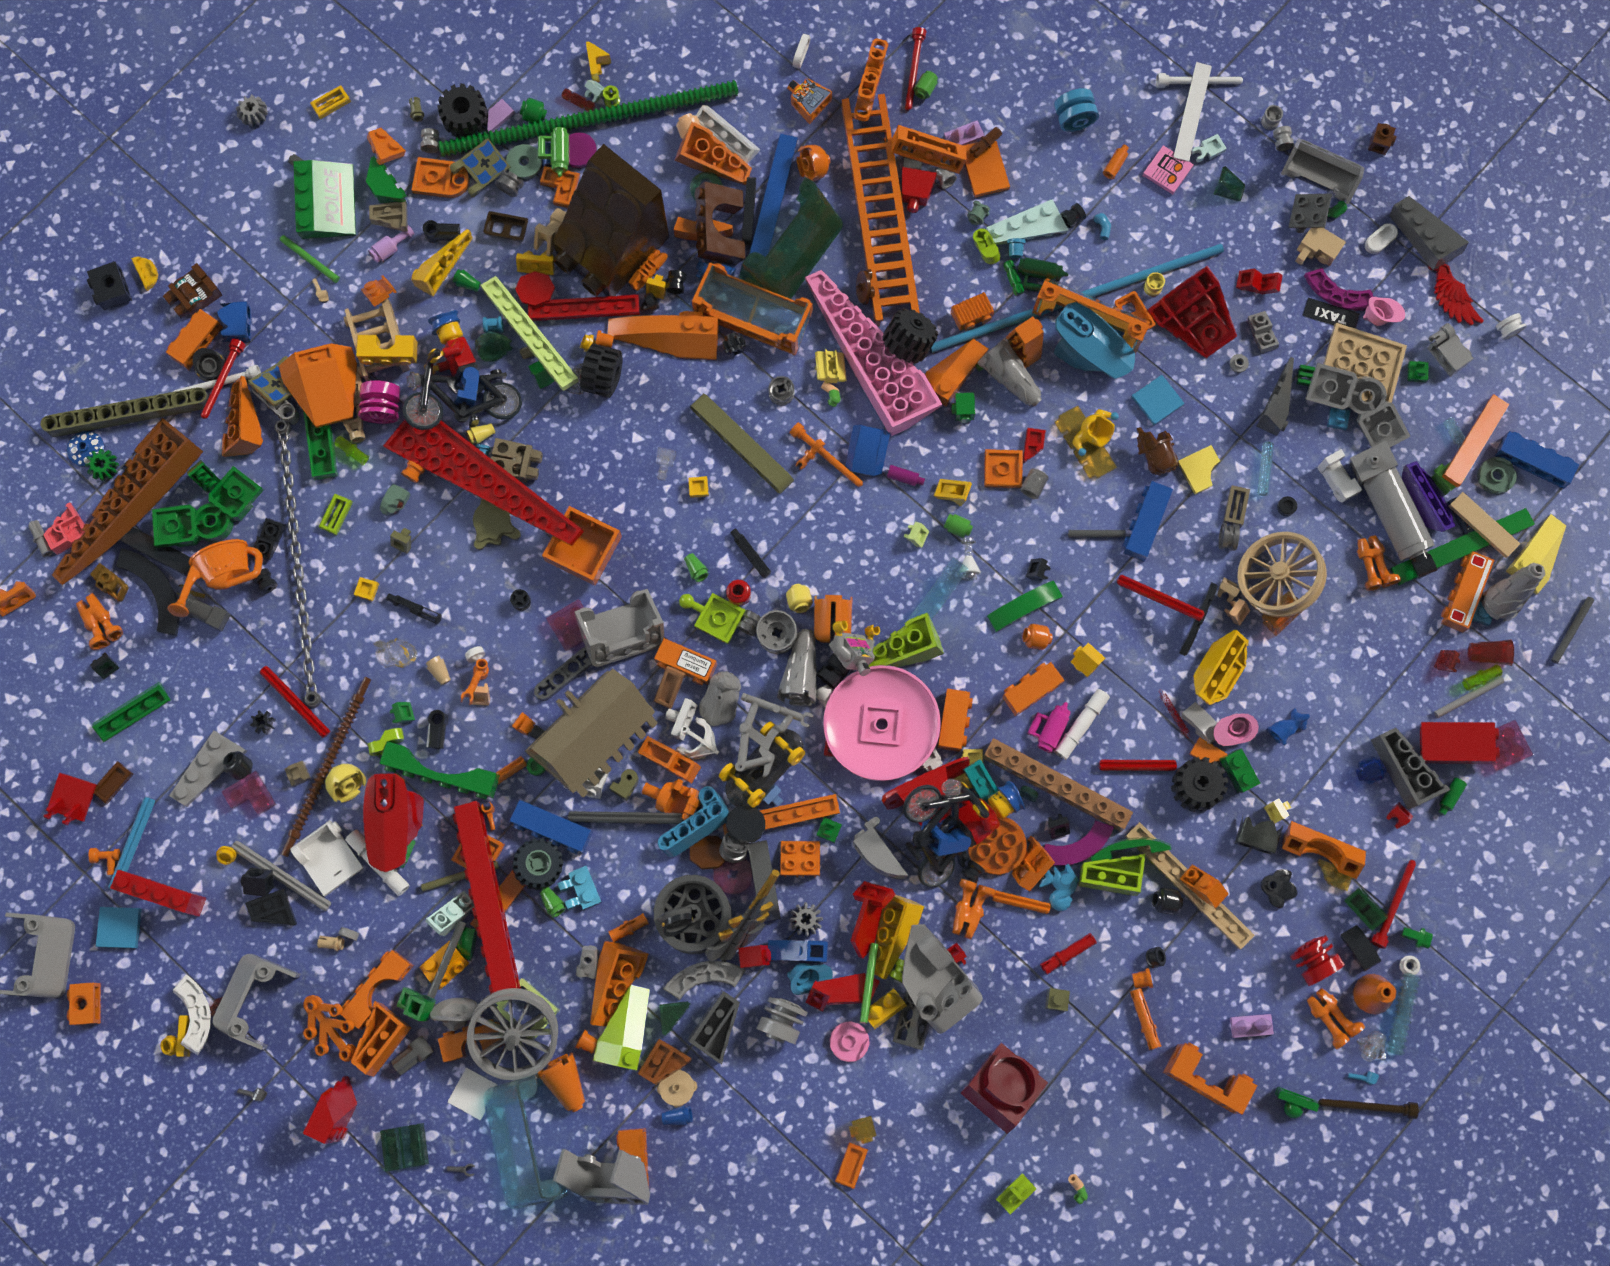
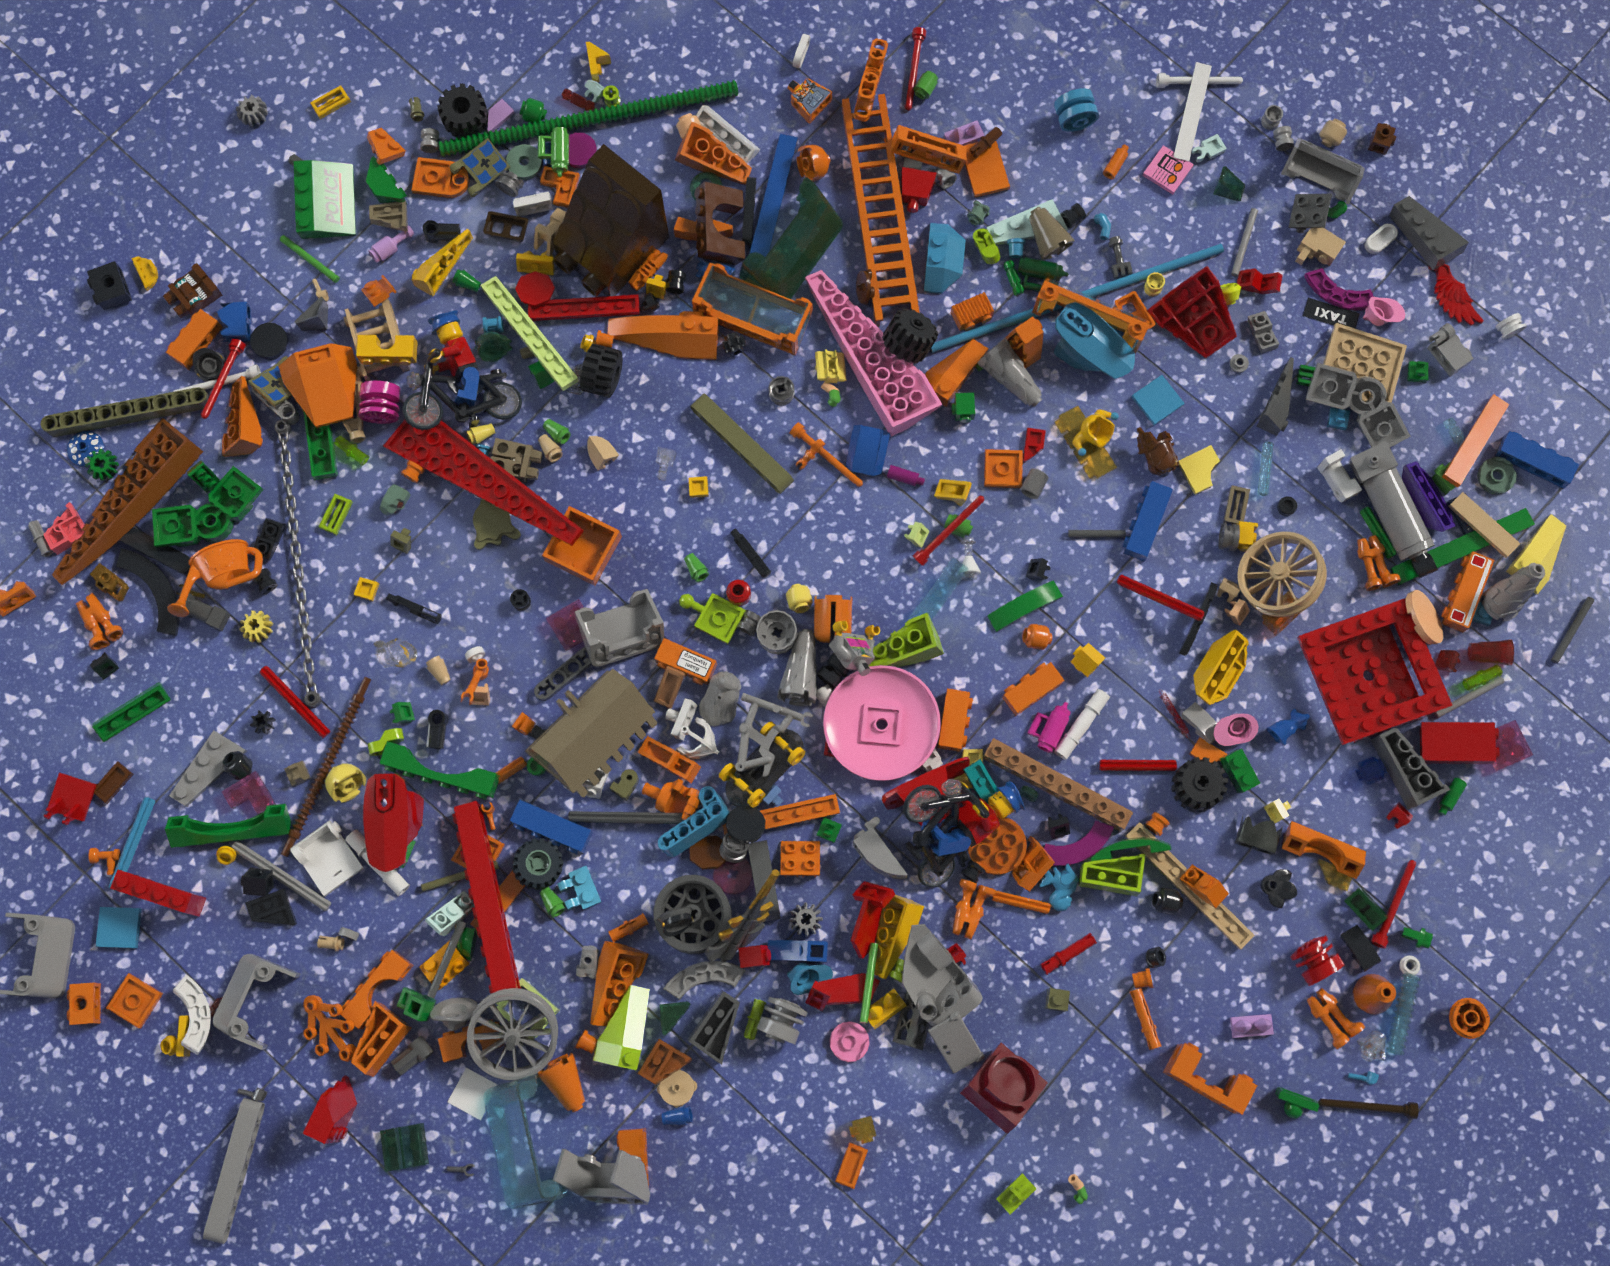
(134, 1000): none -> orange tile
(186, 831): none -> green arch
(233, 1171): none -> light grey beam
(257, 633): none -> light yellow gear
(269, 340): none -> black tile
(314, 317): none -> dark grey slope
(532, 204): none -> white bracket
(550, 449): none -> tan cone
(557, 431): none -> bright green cone
(600, 451): none -> tan brick
(754, 1018): none -> lime axle
(923, 555): none -> red piece
(944, 258): none -> dark azure wedge
(955, 1037): none -> light grey door
(1049, 233): none -> dark tan cone
(1115, 243): none -> dark grey hinge
(1157, 824): none -> orange wheel
(1231, 292): none -> neon yellow cone
(1244, 242): none -> light grey bar
(1247, 535): none -> yellow brick
(1333, 133): none -> tan head
(1365, 643): none -> red piece
(1377, 530): none -> green axle
(1425, 617): none -> light nougat tile
(1469, 1018): none -> orange cone

